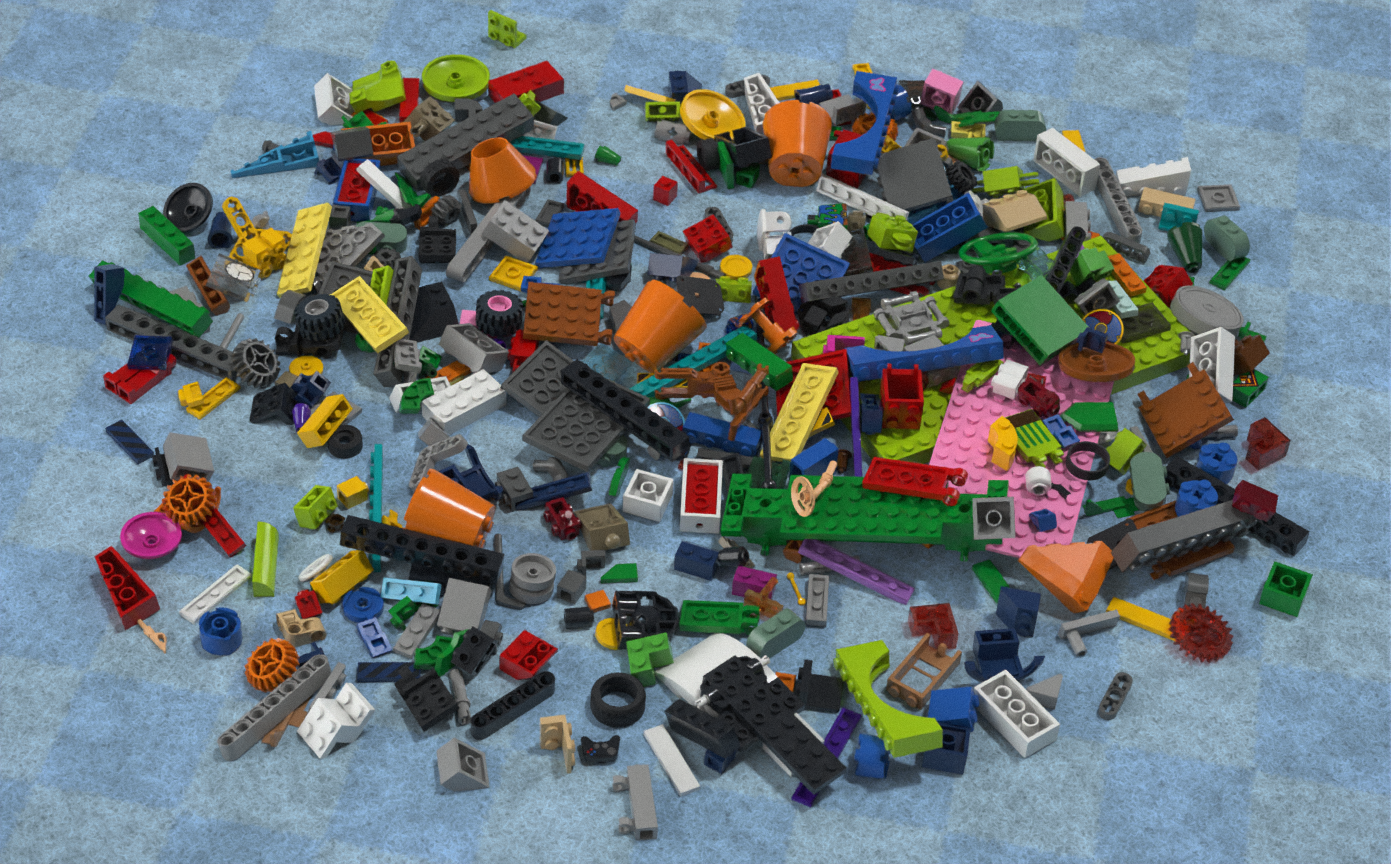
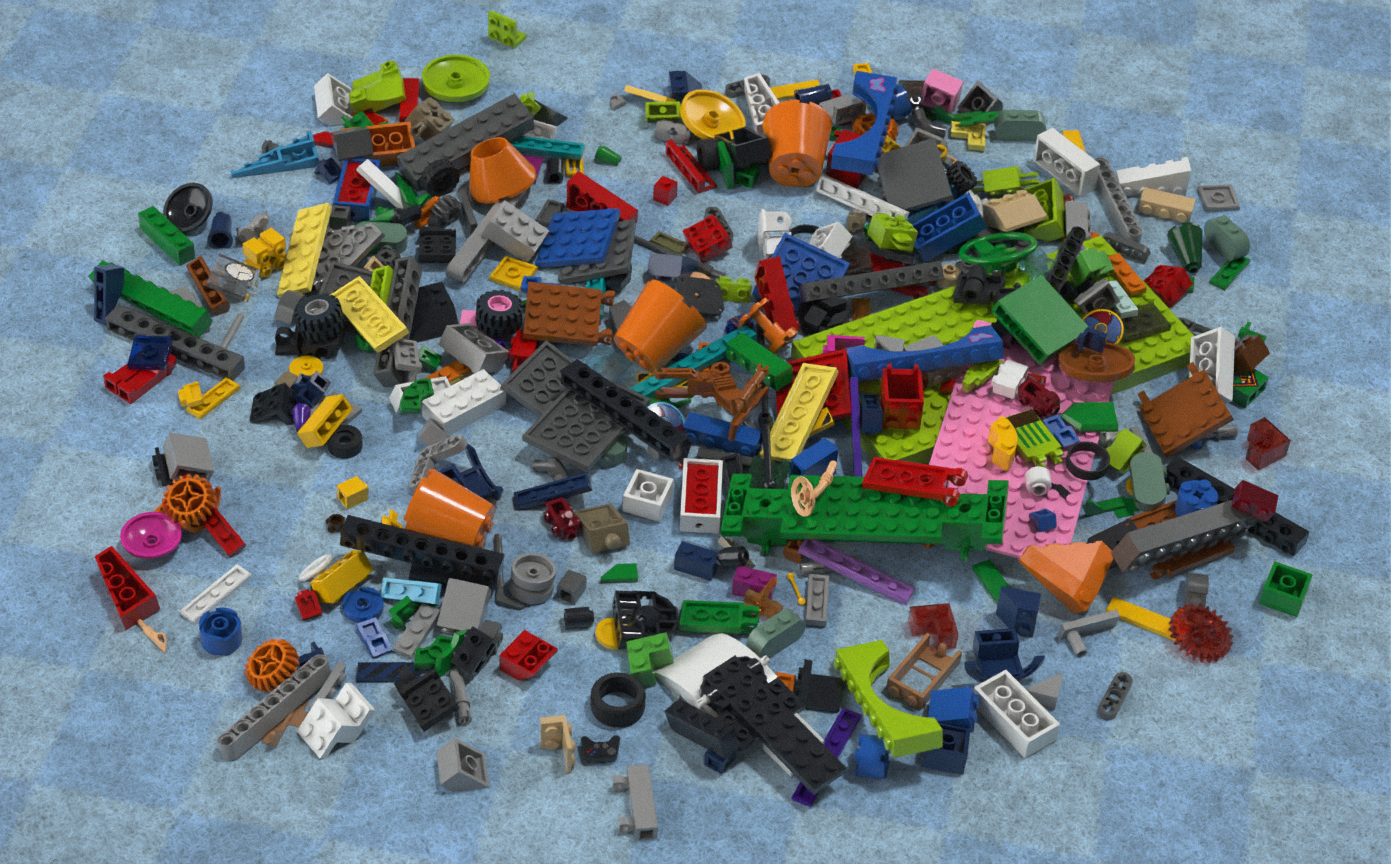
(129, 441): dark blue tile -> none
(245, 358): dark grey gear -> none
(251, 229): yellow piece -> none
(265, 560): lime brick -> none
(300, 631): tan piece -> none
(315, 507): lime brick -> none
(376, 499): teal plate -> none
(428, 370): dark green arm -> none
(466, 108): dark grey brick -> none
(512, 705): black beam -> none
(514, 485): dark grey bracket -> none
(539, 78): red brick -> none
(591, 559): dark grey bracket -> none
(597, 601): orange tile -> none
(619, 476): green tile -> none
(671, 760): white tile -> none
(736, 266): yellow piece -> none
(828, 215): torso -> none
(843, 456): reddish brown piece -> none
(913, 320): light grey brick -> none
(972, 151): bright green cone -> none
(993, 517): light grey slope -> none
(1175, 215): teal bracket -> none
(1185, 341): light grey piece -> none
(1205, 310): light grey brick -> none
(1218, 461): blue brick -> none

